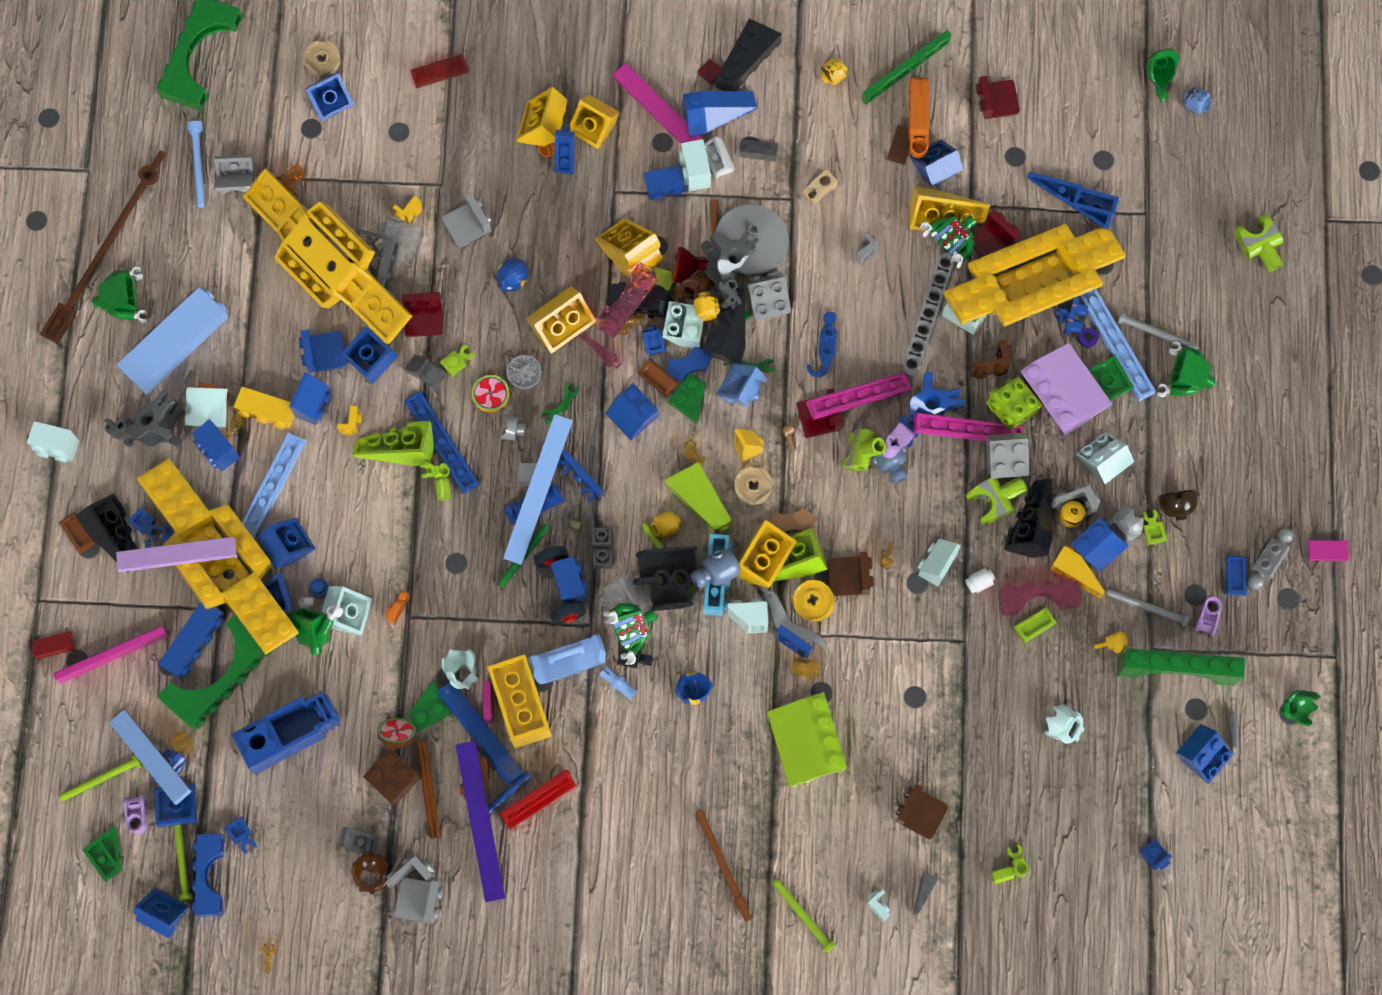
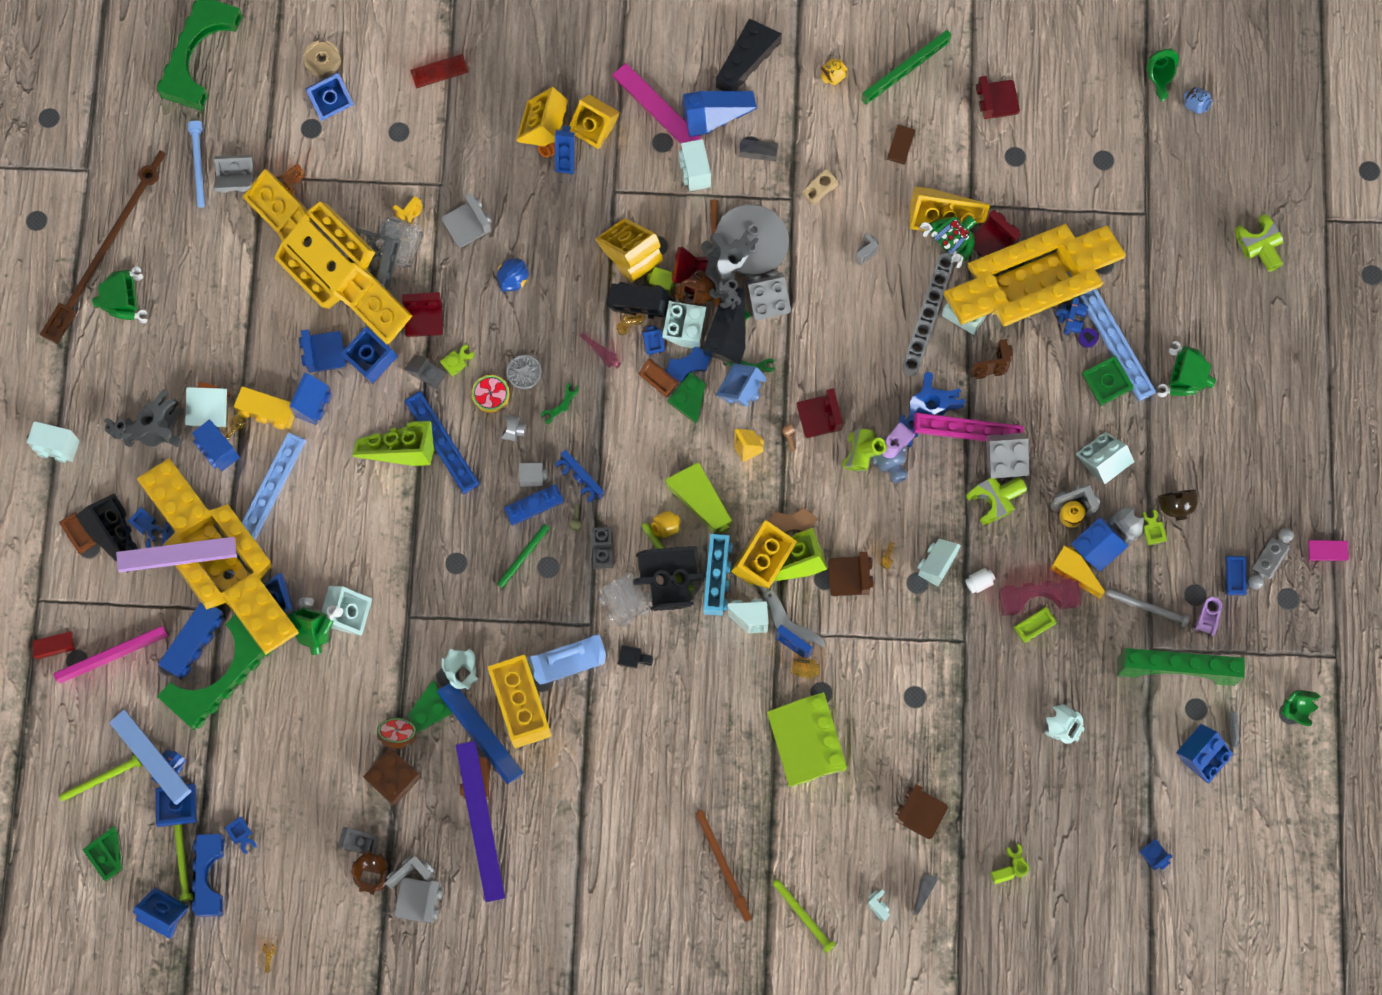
(135, 810): lavender piece -> none
(173, 340): light blue brick -> none
(186, 747): clear yellow brick -> none
(285, 542): blue slope -> none
(286, 731): blue piece -> none
(318, 588): blue plate -> none
(355, 419): yellow bracket -> none
(394, 612): orange plate -> none
(428, 790): dark orange axle -> none
(440, 473): lime bar -> none
(488, 701): dark pink tile -> none
(509, 791): blue bar -> none
(538, 489): light blue tile -> none
(538, 799): red fence -> none
(561, 319): yellow slope -> none
(568, 580): brick -> none
(618, 682): light blue pin -> none
(630, 627): torso -> none
(632, 411): blue slope -> none
(638, 286): clear pink arch -> none
(664, 182): blue brick -> none
(691, 454): clear yellow arm -> none
(693, 688): blue hair -> none
(706, 306): yellow head -> none
(709, 71): dark red tile -> none
(717, 569): sand blue piece -> none
(718, 157): white slope -> none
(751, 496): tan plate -> none
(824, 604): yellow wheel -> none
(827, 345): blue piece -> none
(858, 395): dark pink tile -> none
(918, 116): orange piece -> none
(938, 163): slope -> none
(1013, 403): lime brick -> none
(1034, 525): black wedge -> none
(1065, 388): lavender slope -> none
(1092, 204): blue wedge -> none
(1116, 642): yellow piece -> none
(1153, 330): light grey bar -> none

